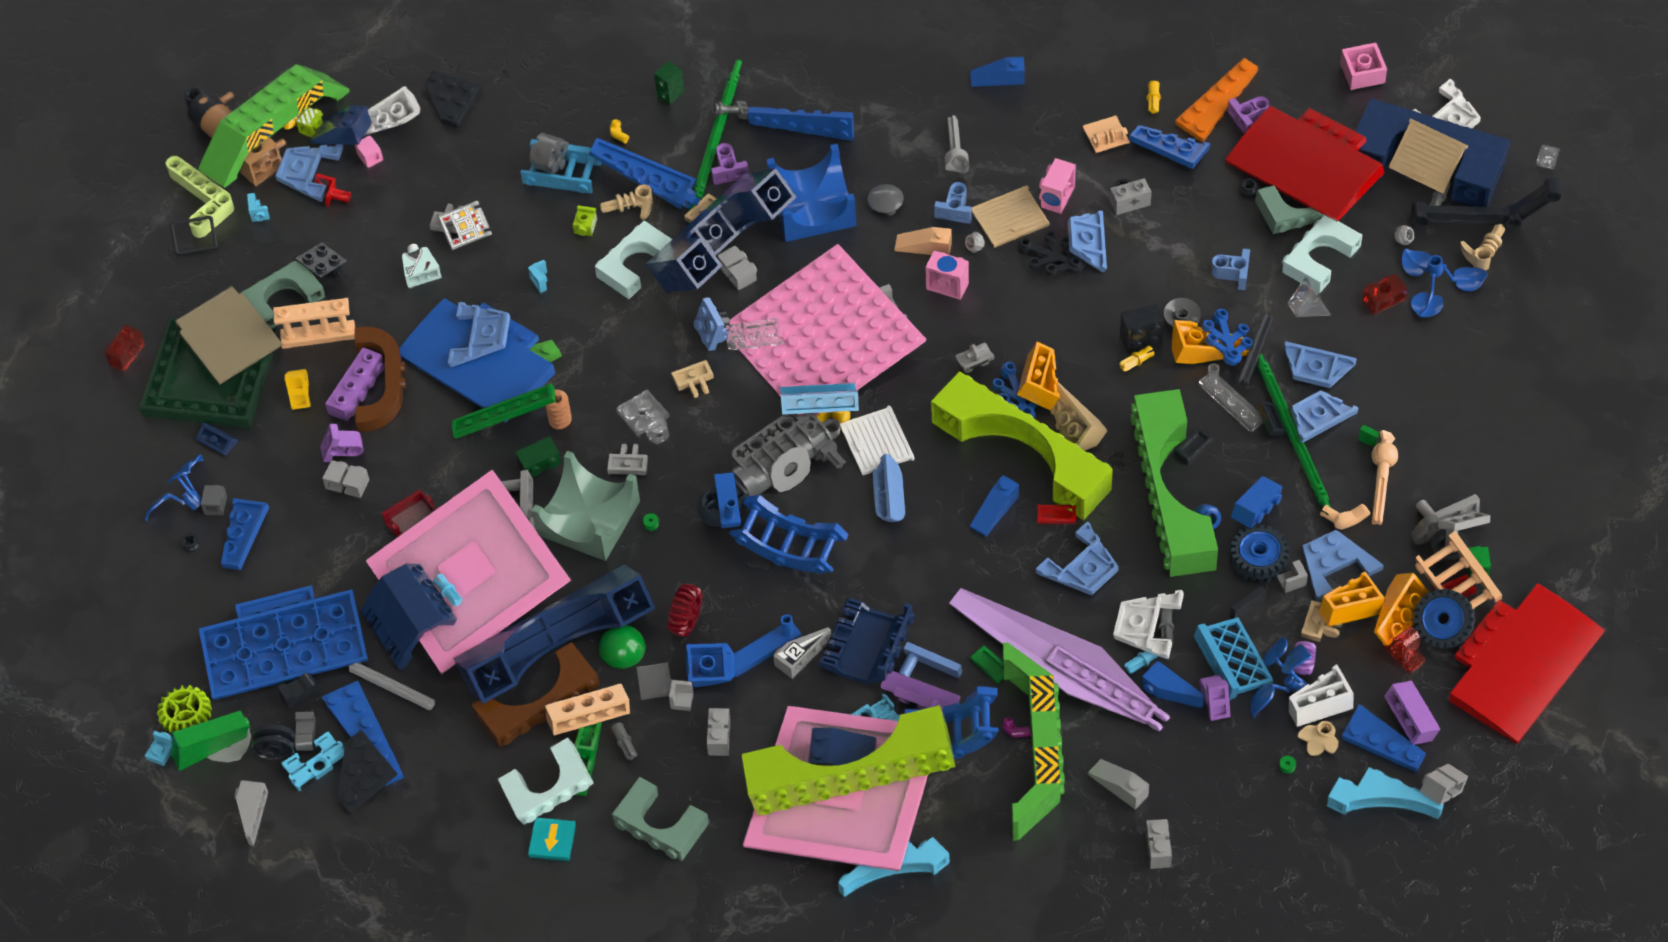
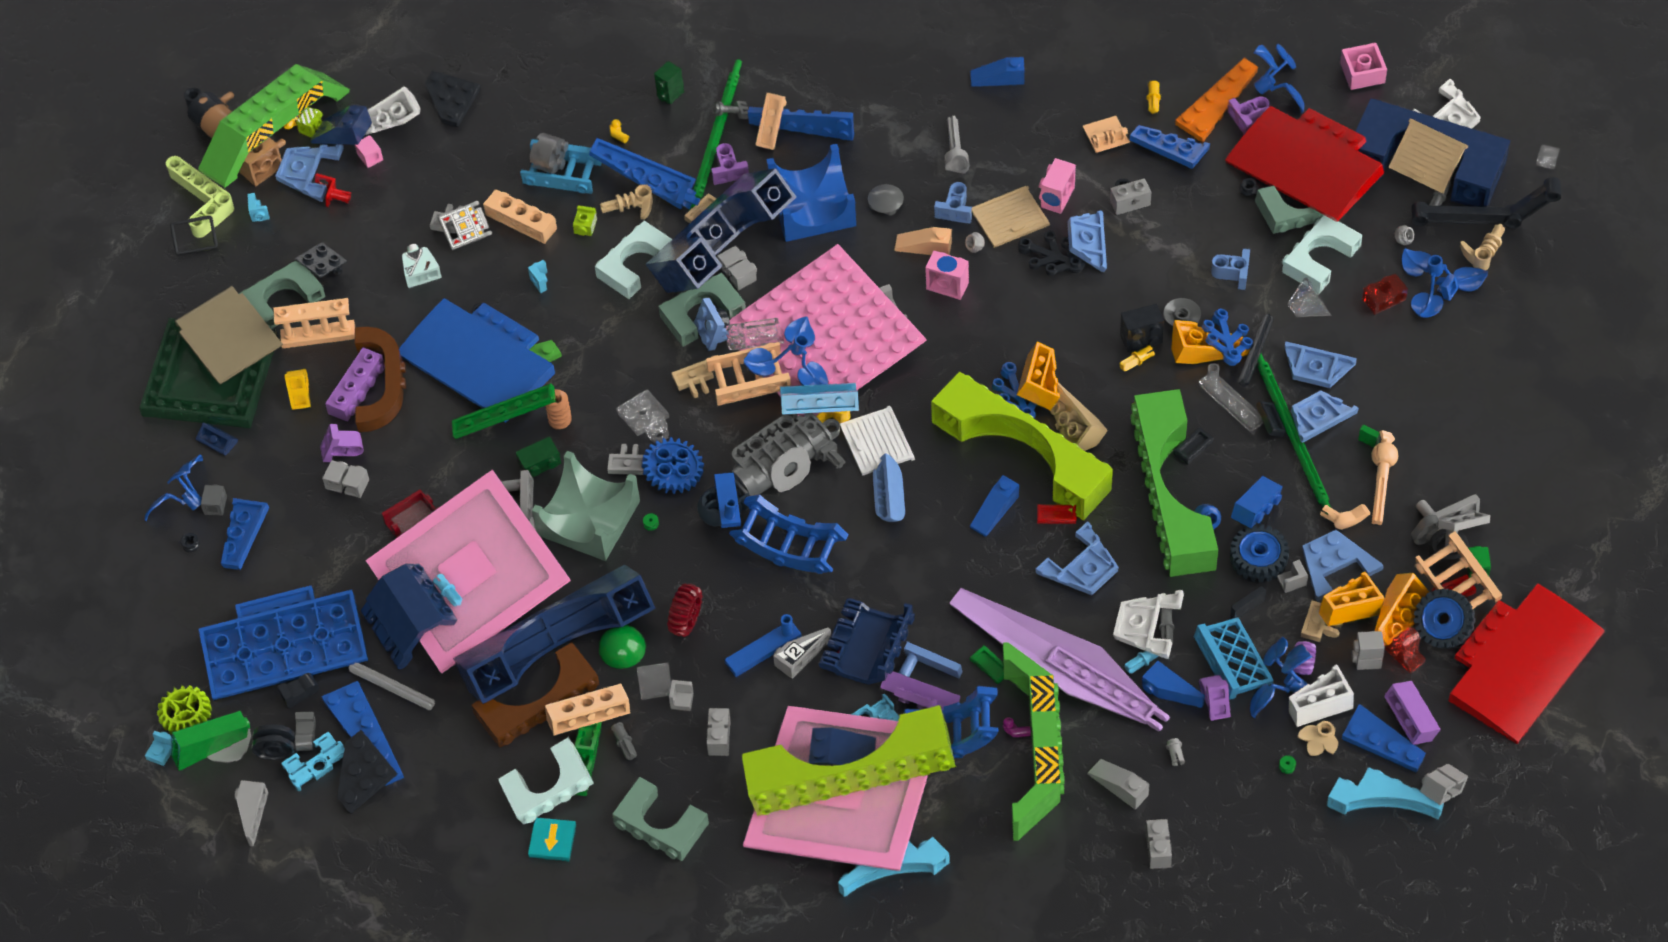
(124, 347): clear red brick -> none
(487, 333): medium blue wing -> none
(520, 216): none -> light nougat brick
(672, 465): none -> blue gear
(675, 310): none -> sand green arch
(709, 664): blue slope -> none
(743, 389): none -> light nougat fence
(770, 121): none -> light nougat piece
(800, 336): none -> blue plant
(974, 357): light grey hips -> none
(1174, 748): none -> light grey pin
(1267, 81): none -> blue plant
(1368, 650): none -> light grey piece
(1448, 286): none -> blue tile

